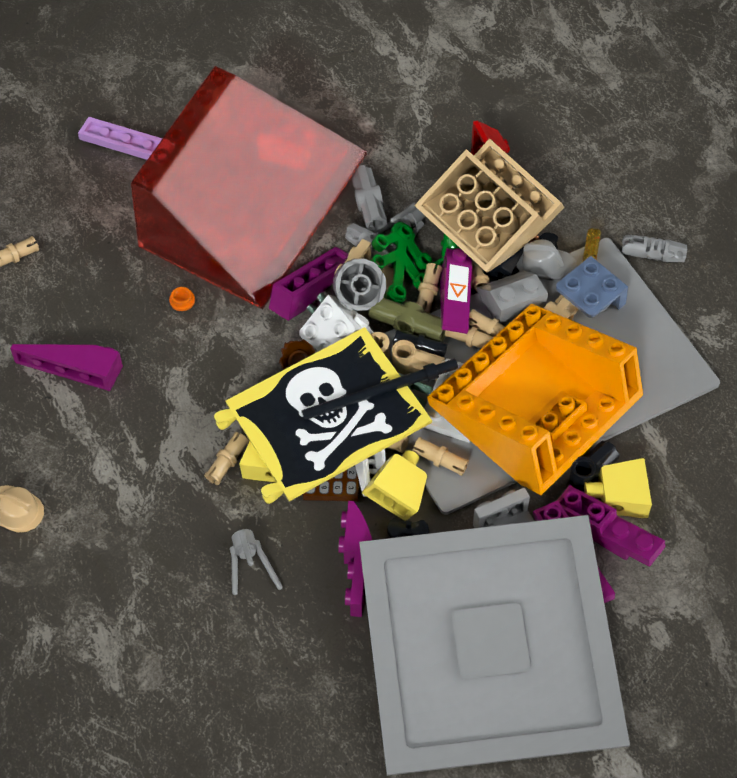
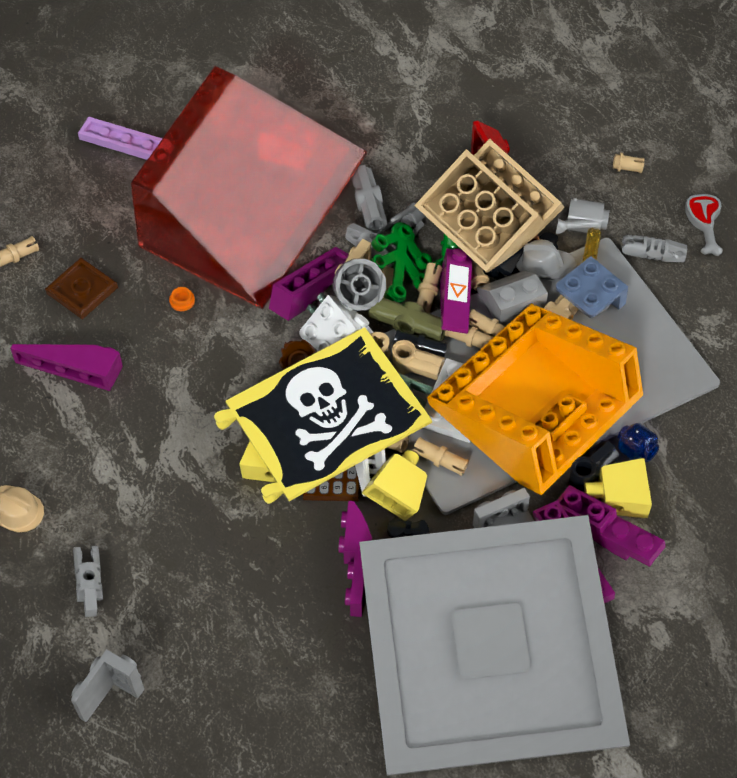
(81, 288): none -> reddish brown tile
(88, 580): none -> light grey hinge
(103, 674): none -> light grey bracket
(226, 458): tan pin -> none
(245, 547): light grey plant -> none
(428, 372): black bar -> none
(583, 216): none -> light grey piece
(628, 163): none -> tan pin
(638, 442): none -> clear blue head
(702, 212): none -> light grey piece

